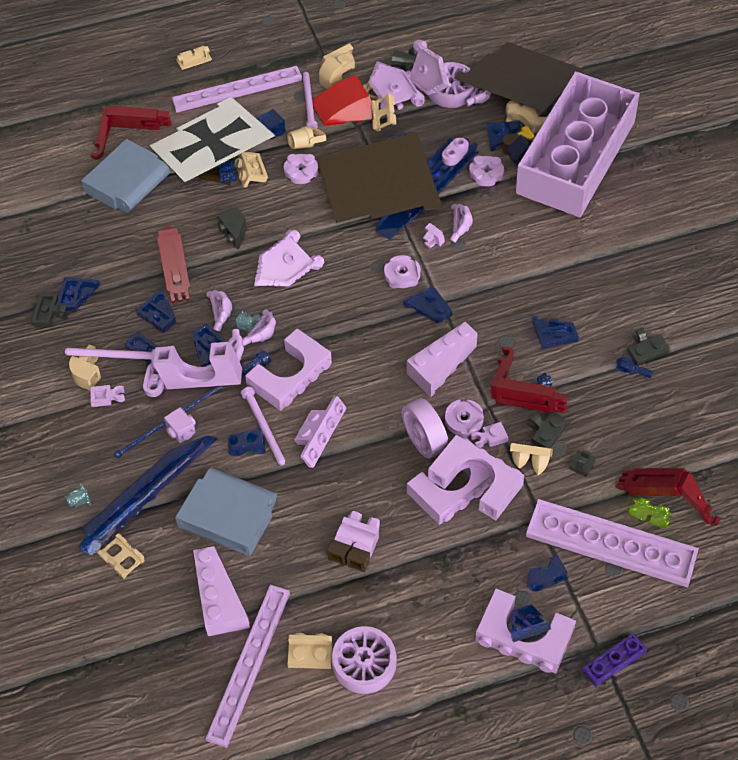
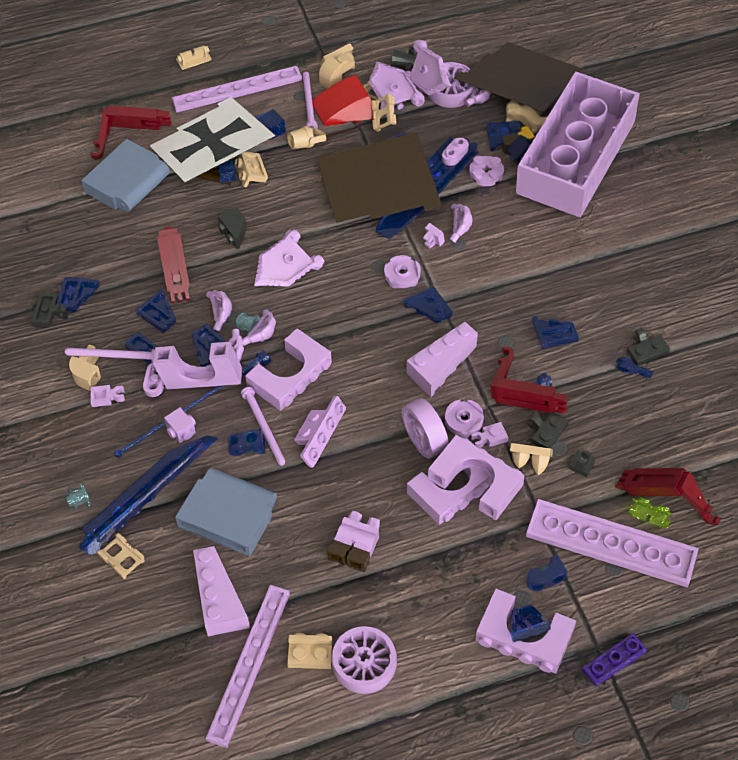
(303, 176): lavender plate -> none

